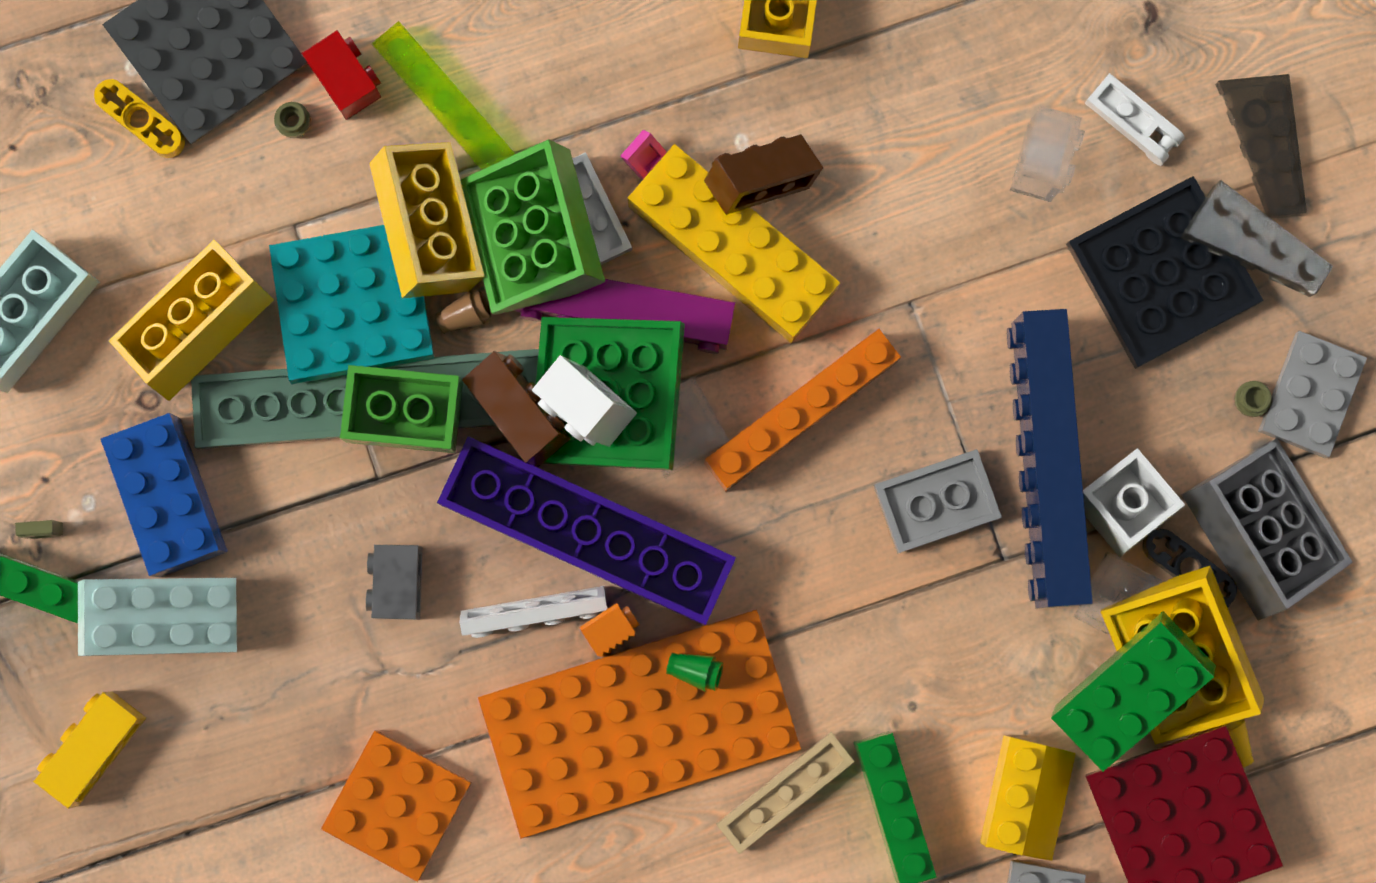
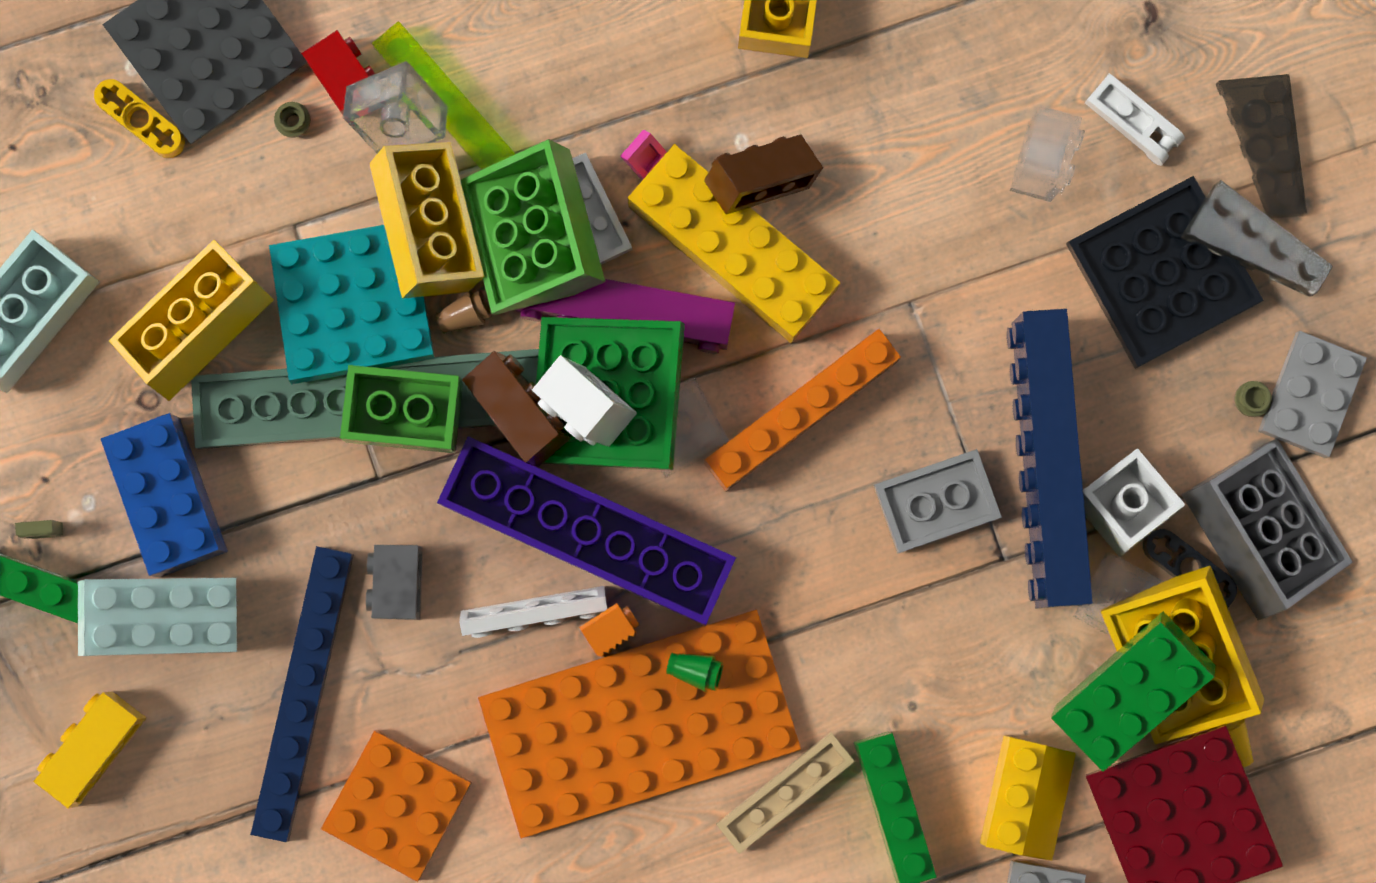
(302, 694): none -> dark blue plate
(395, 109): none -> clear brick

